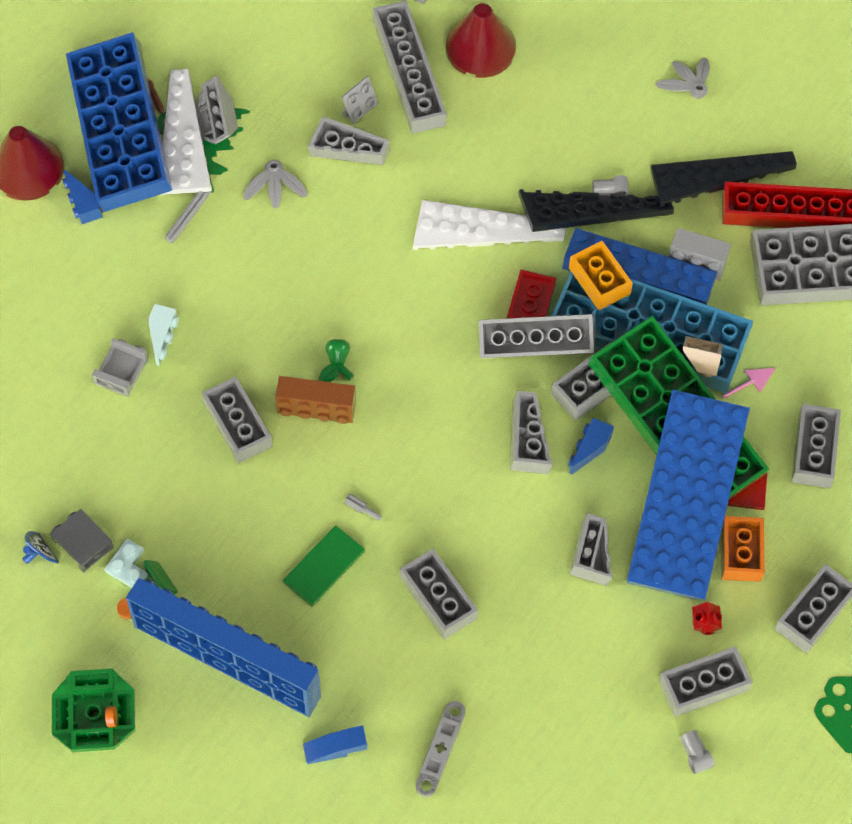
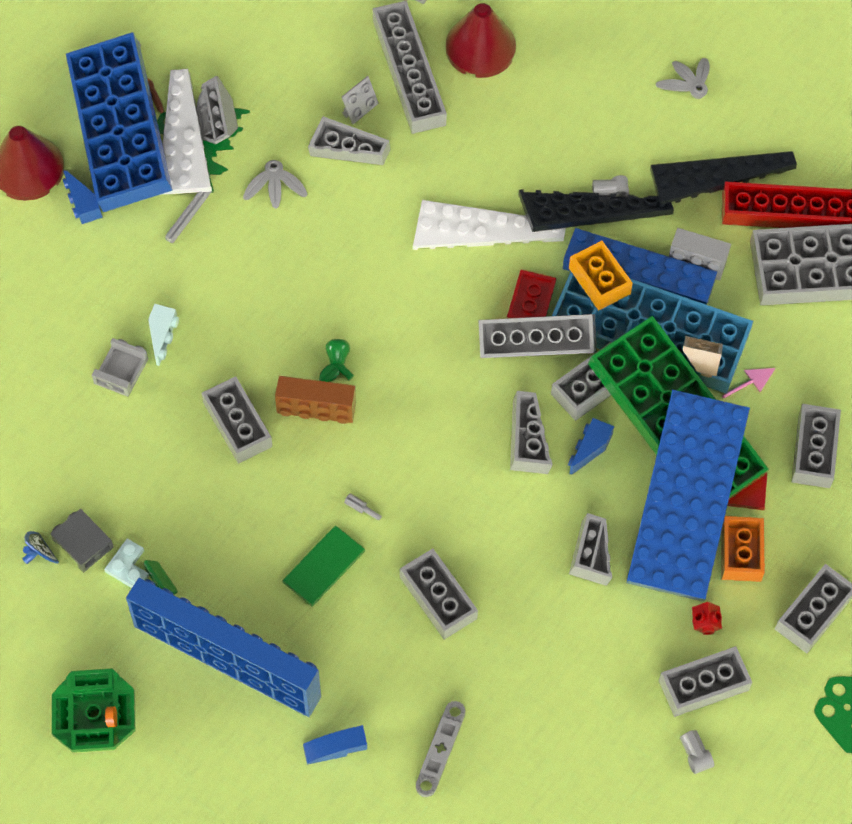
(123, 609): orange tile -> none

